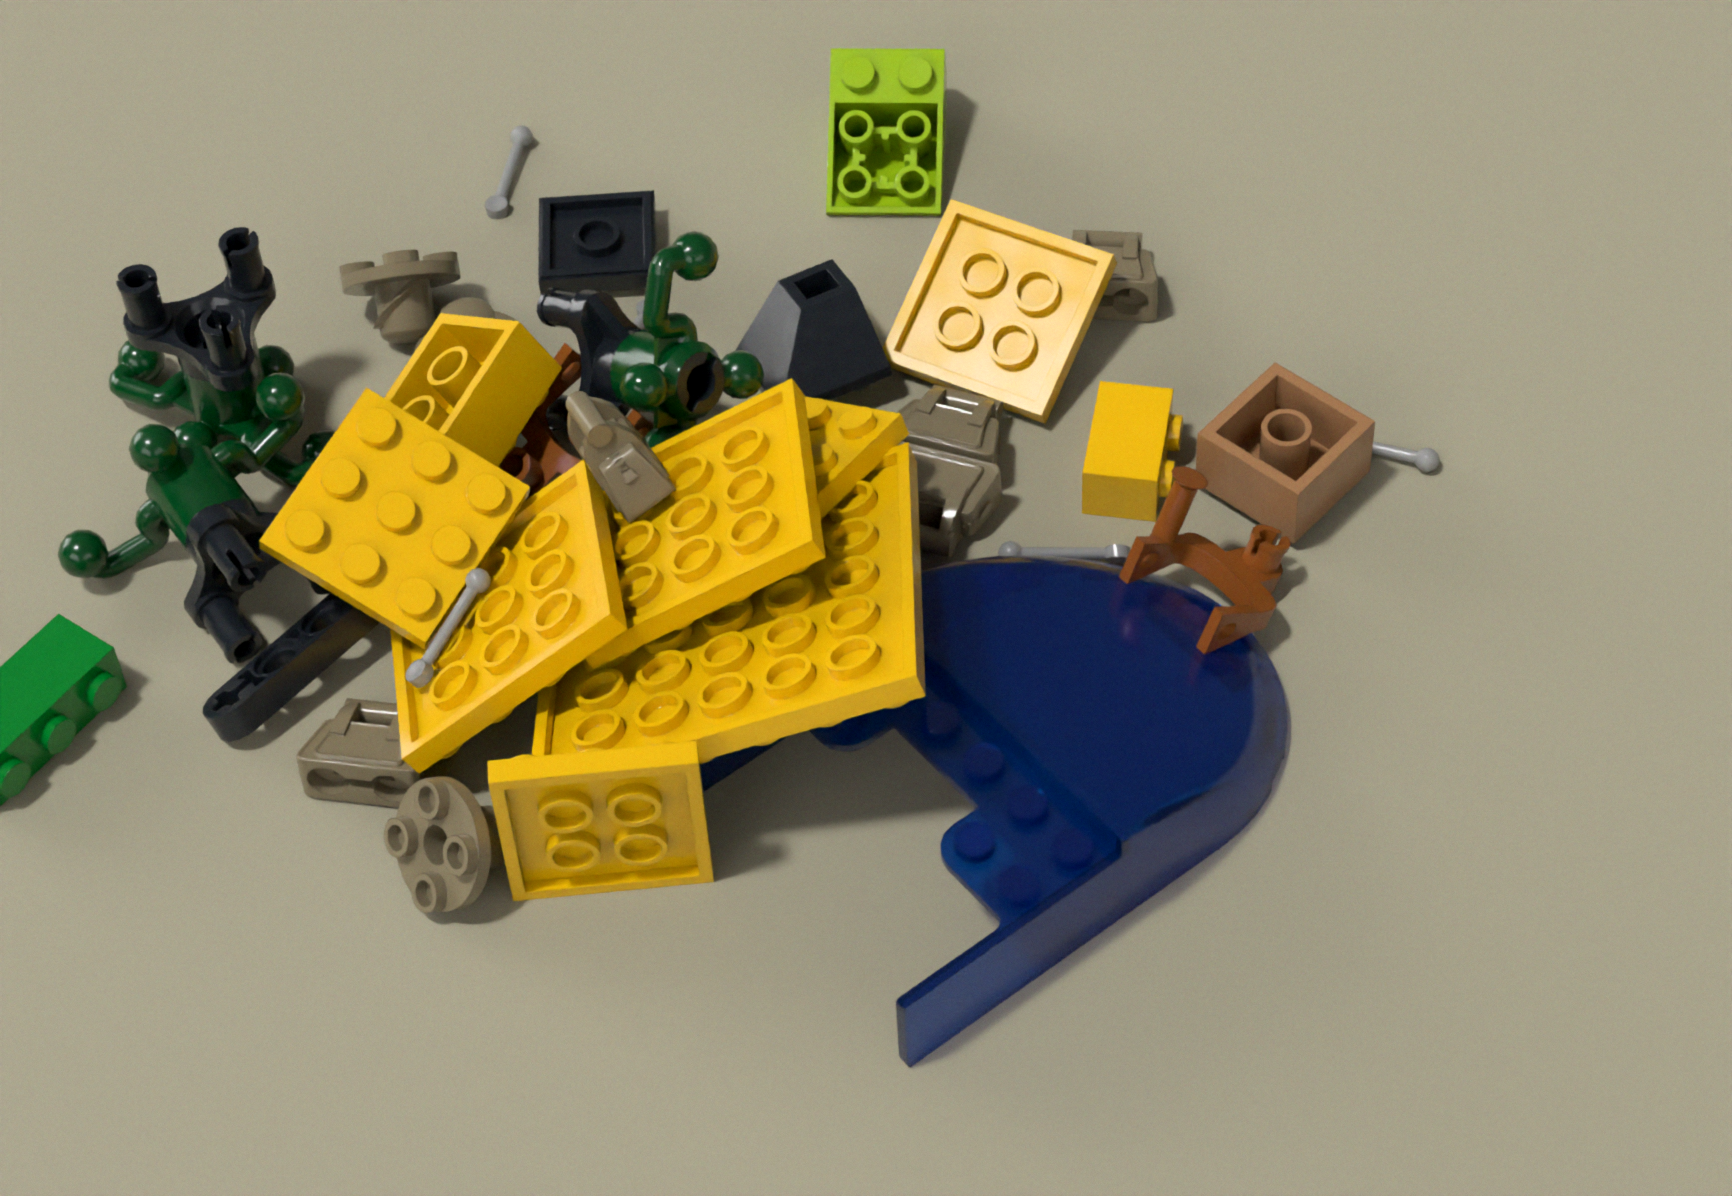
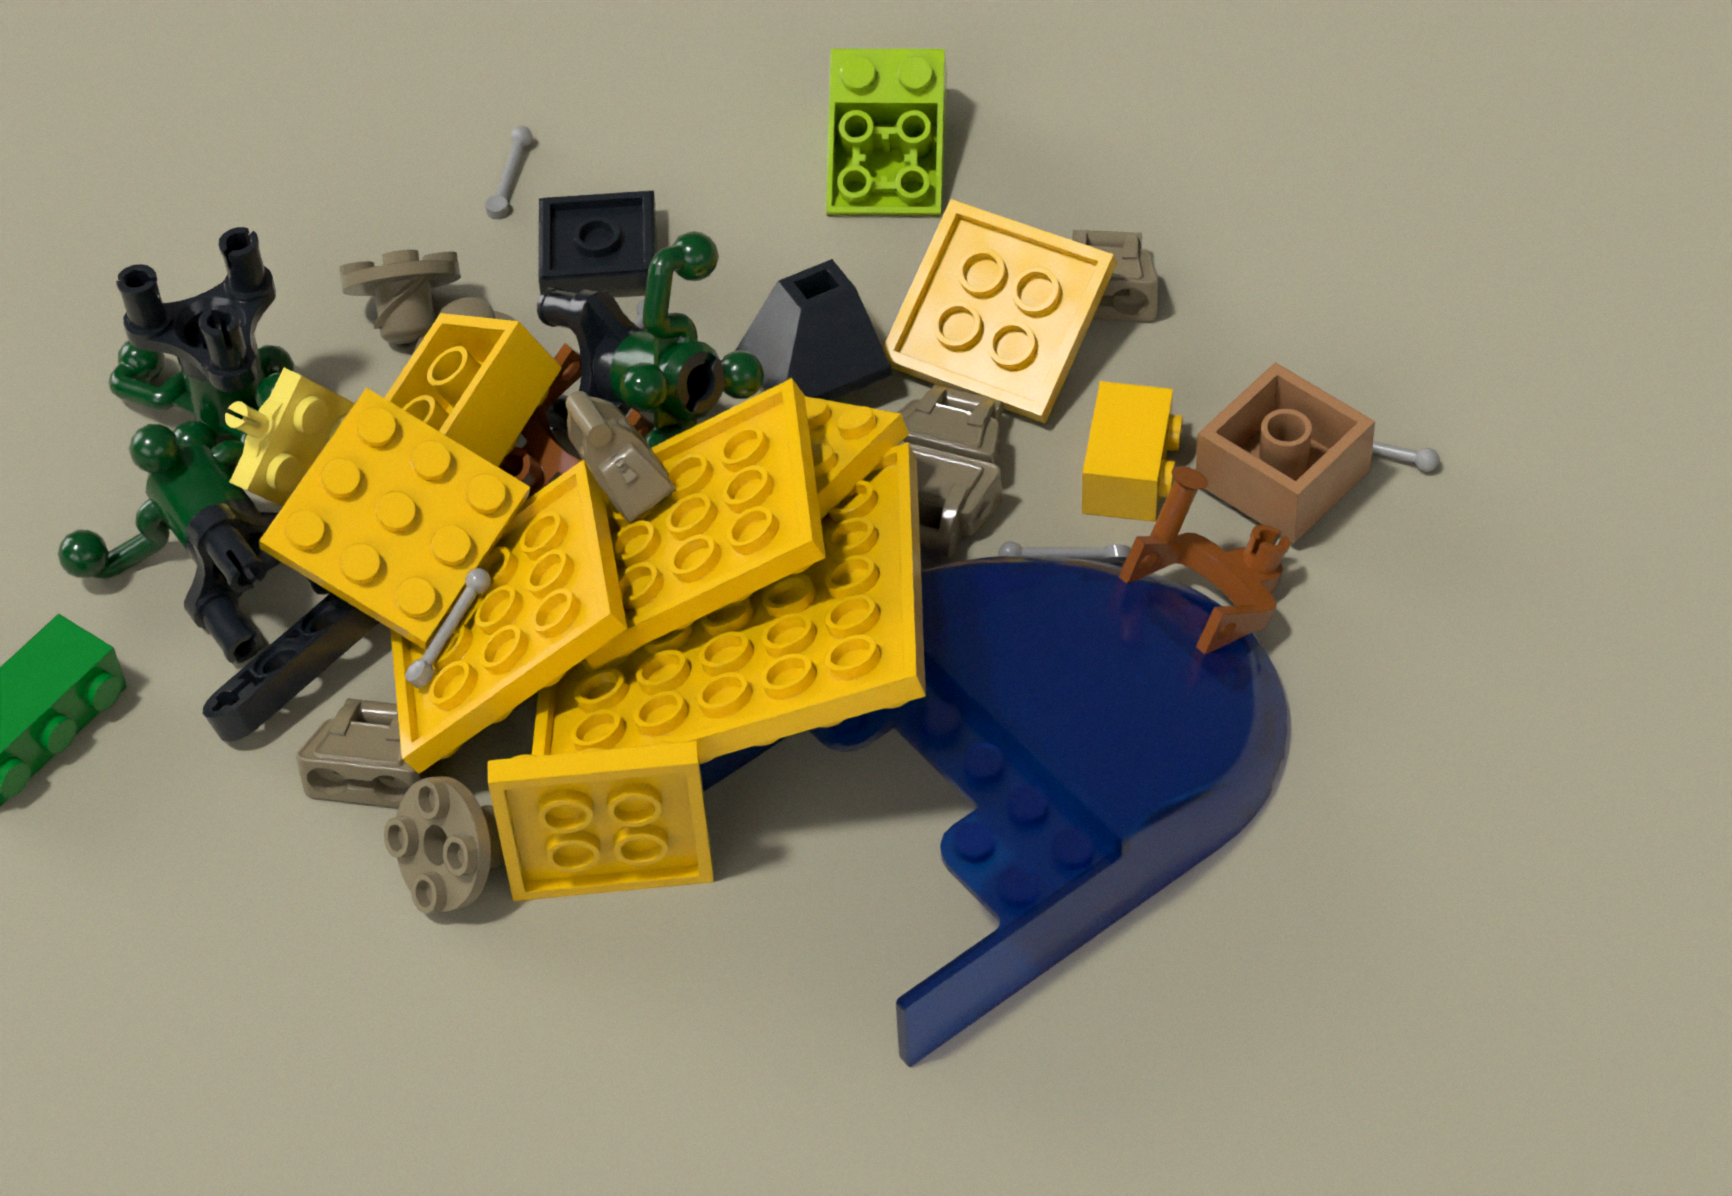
(285, 435): none -> light yellow plate

